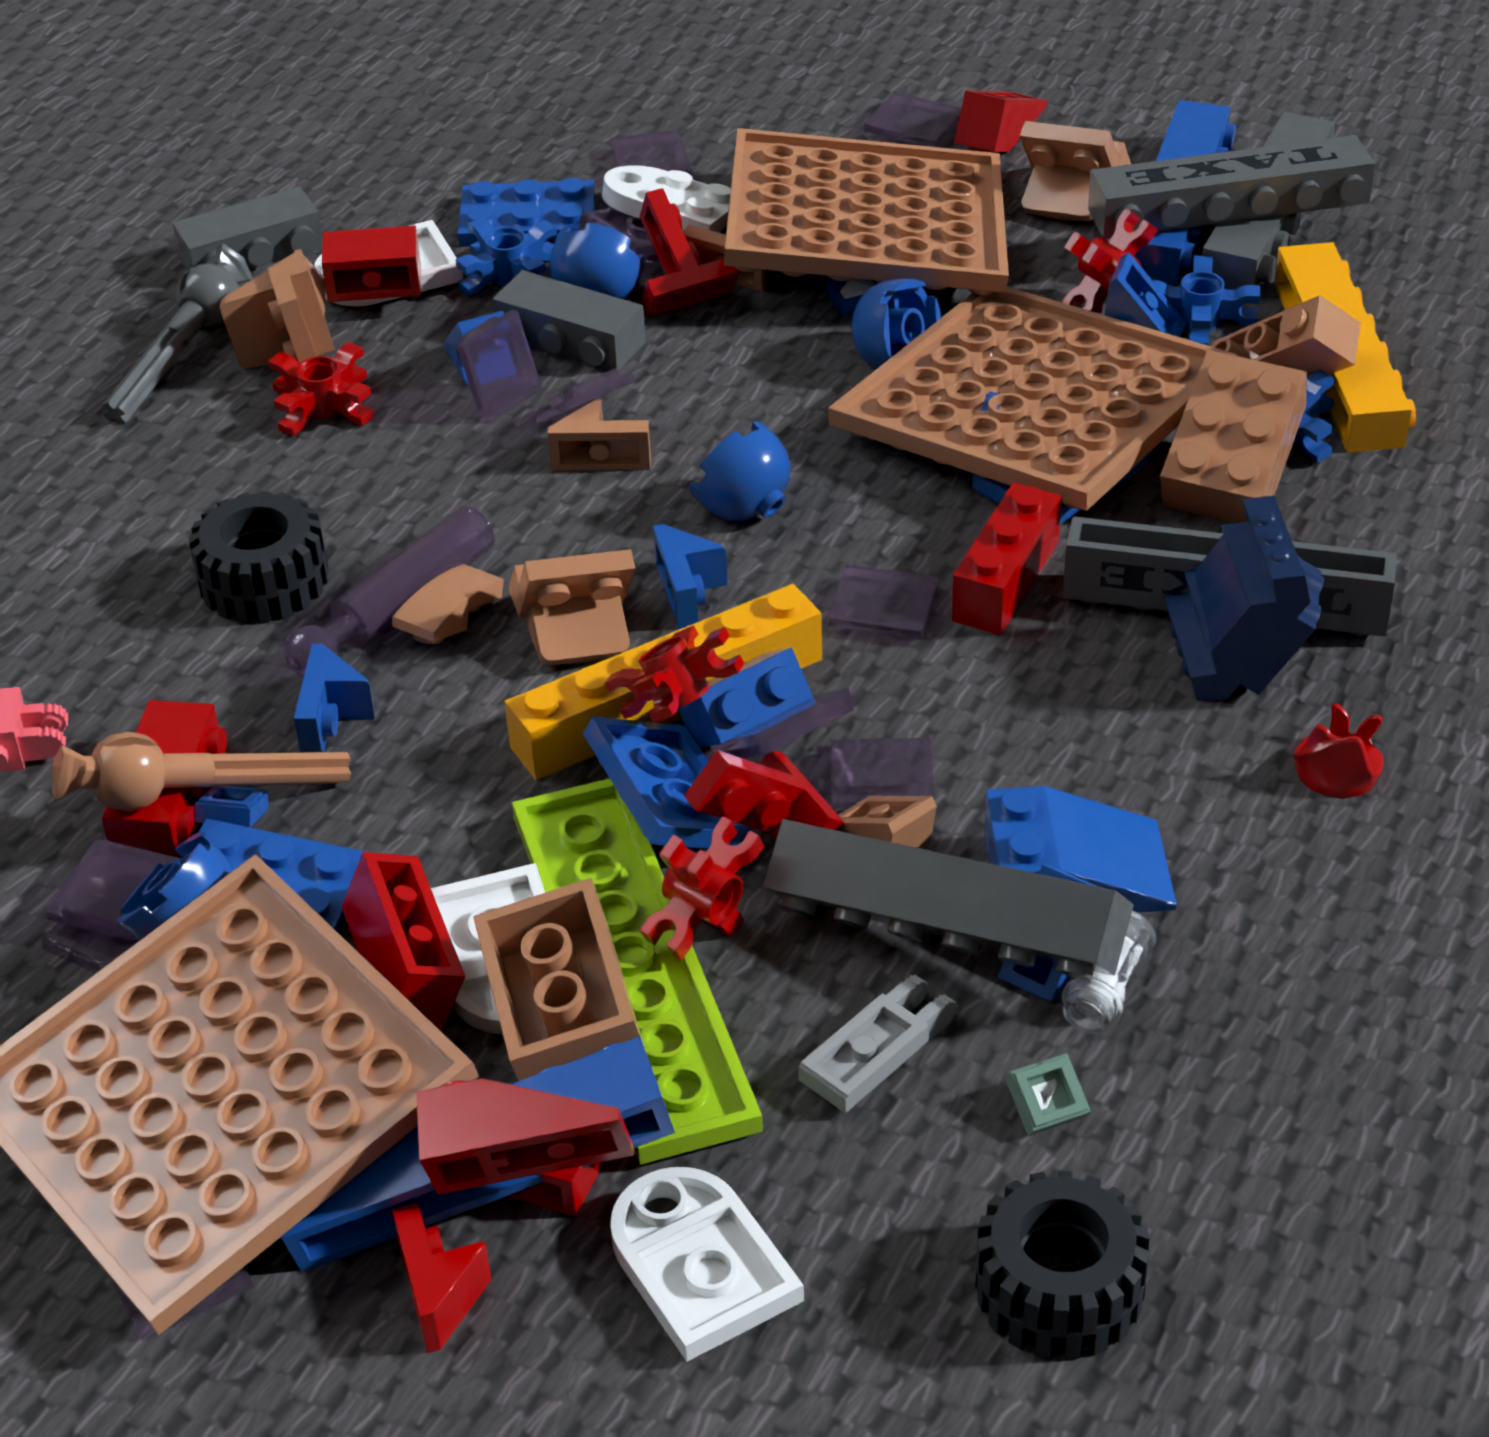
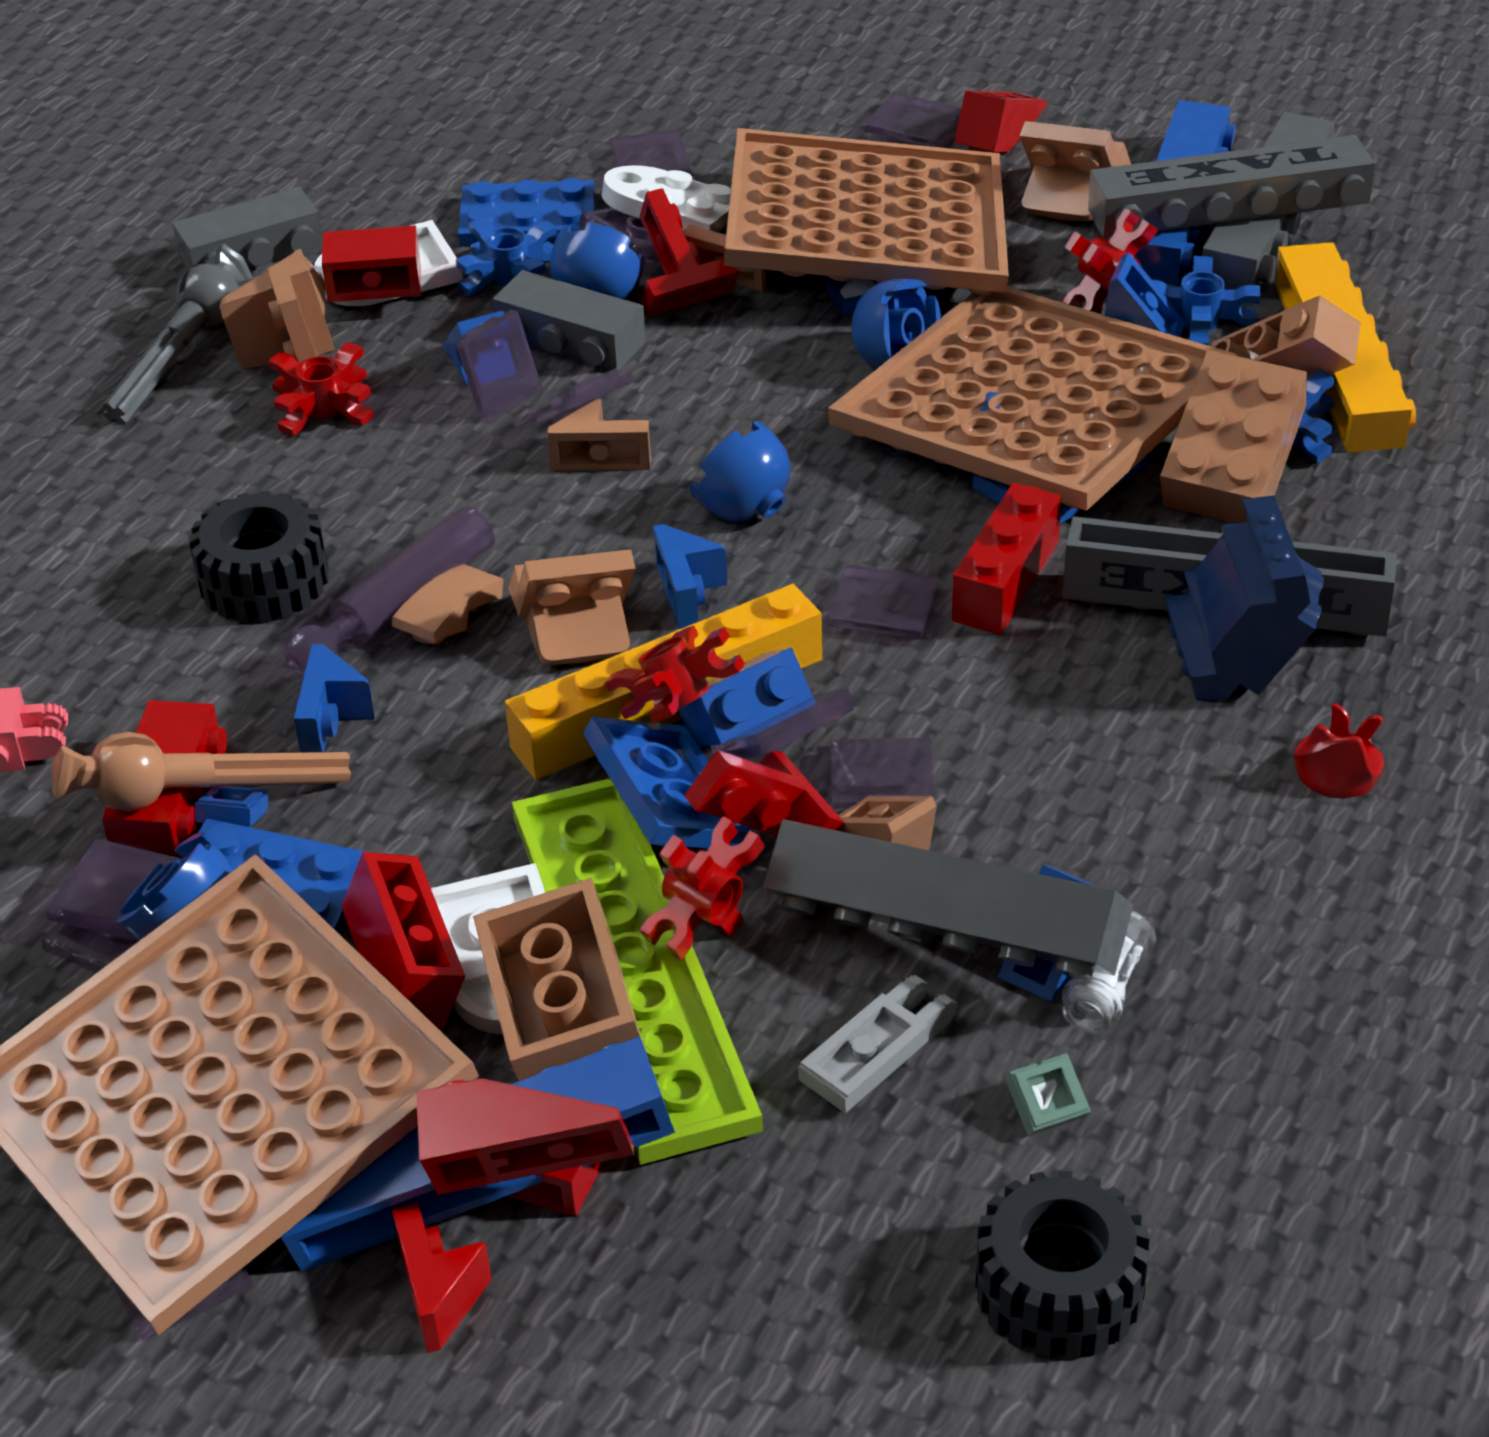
(704, 1263): white plate -> none
(1080, 838): blue slope -> none

